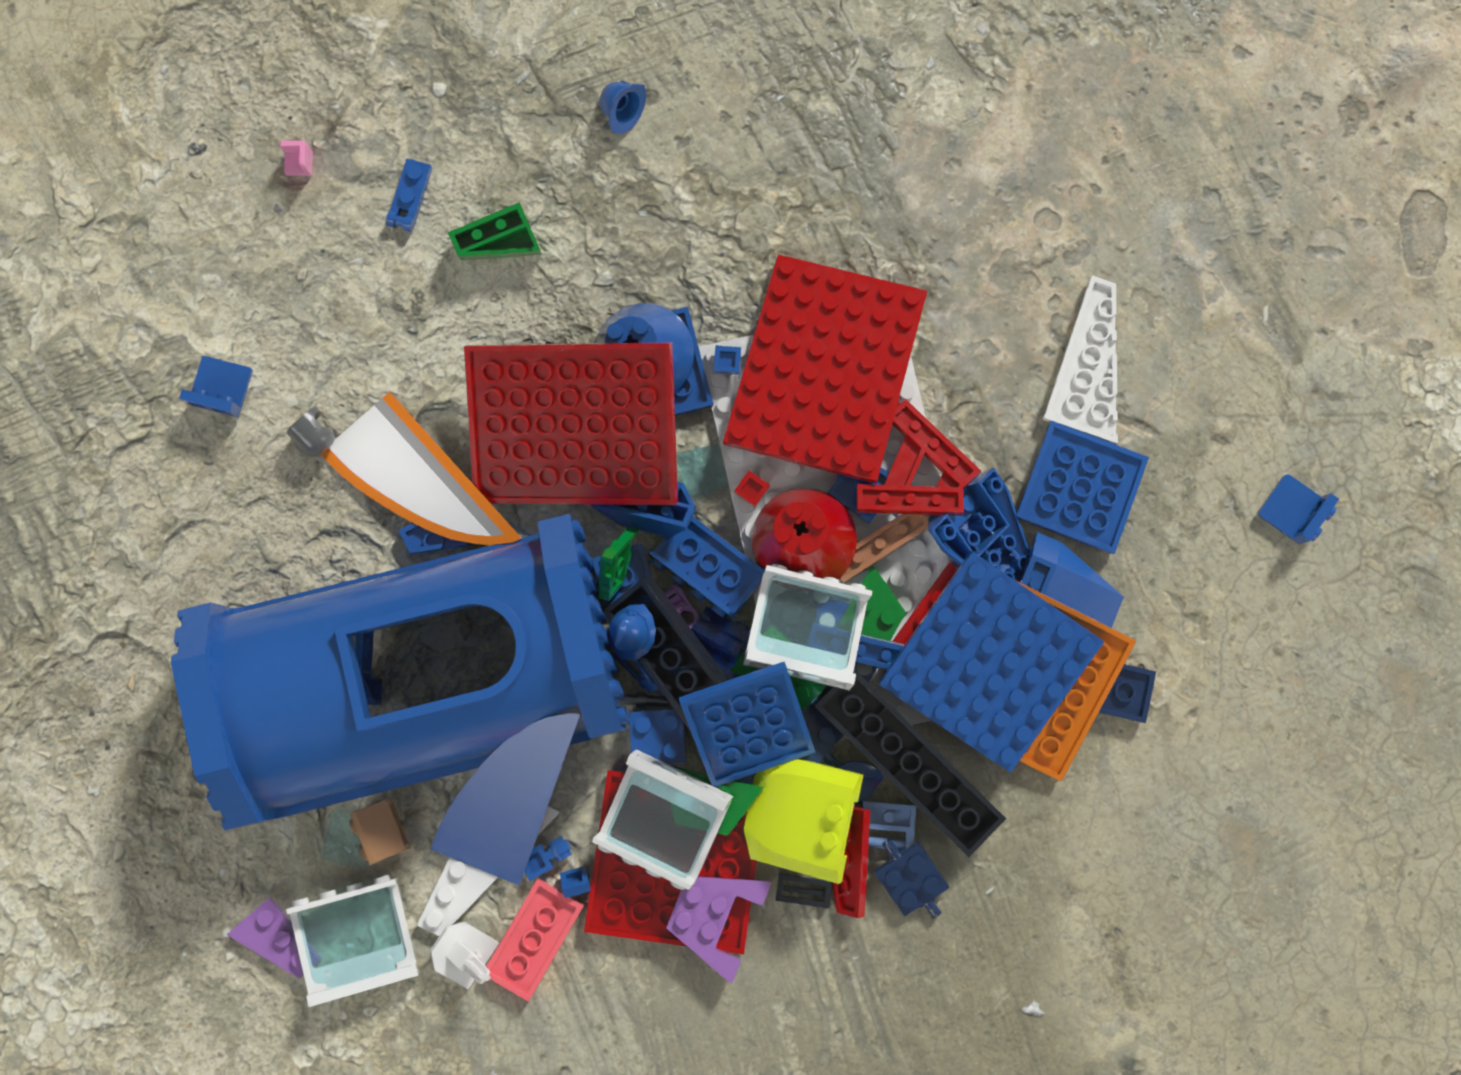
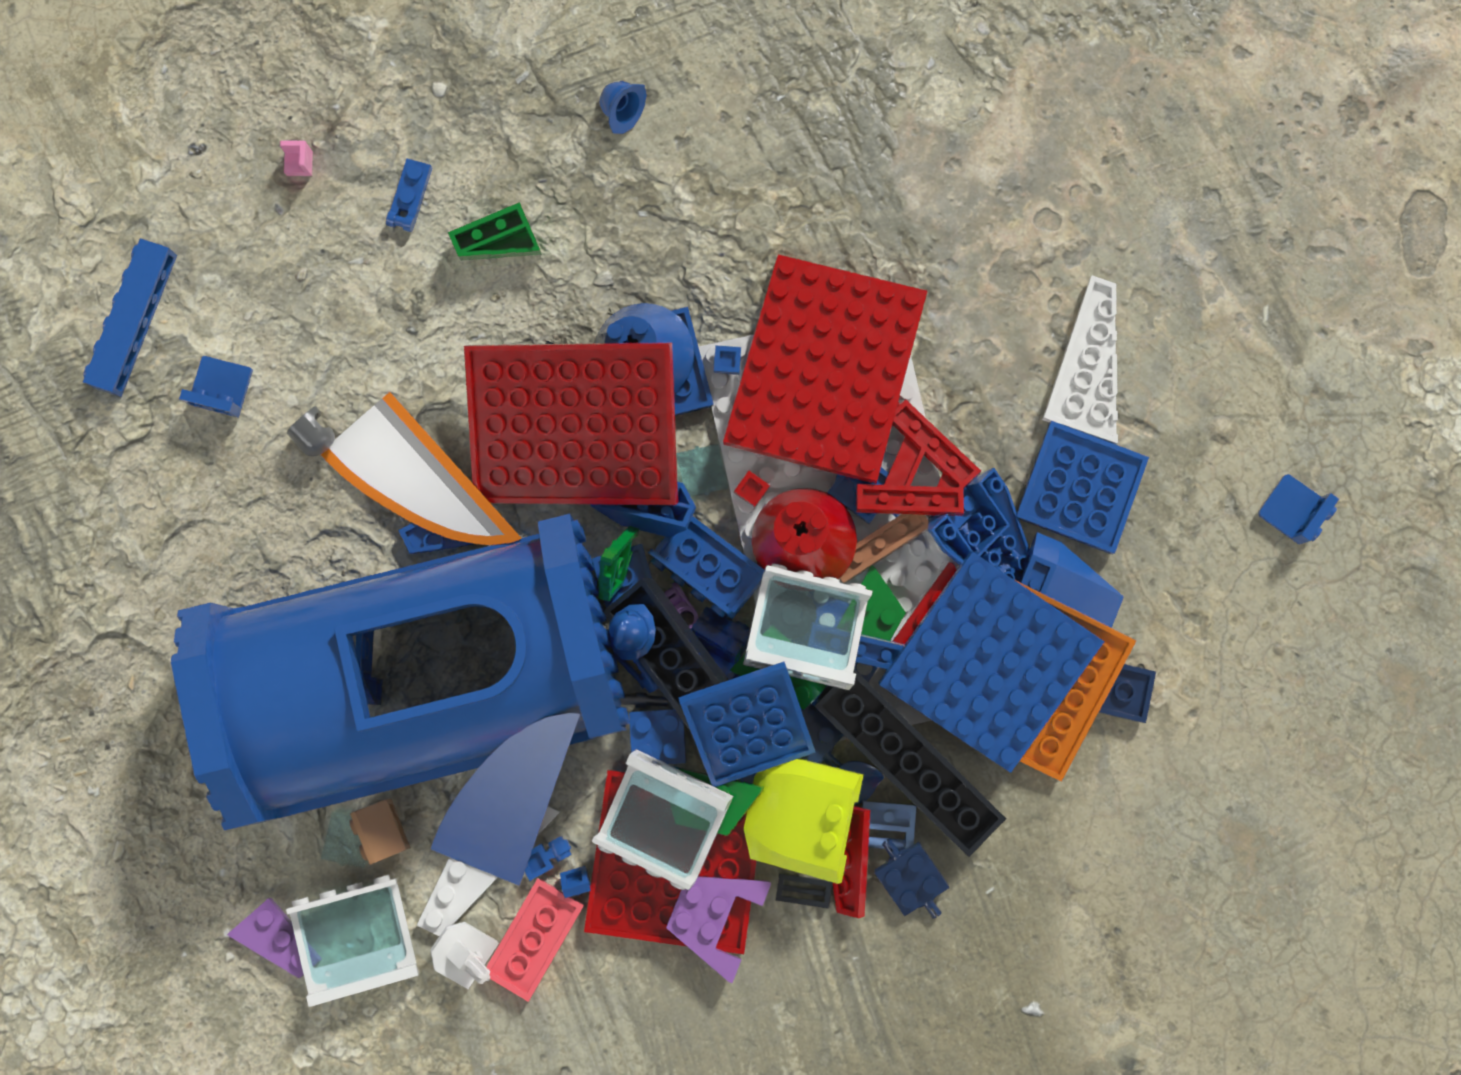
(129, 317): none -> blue brick

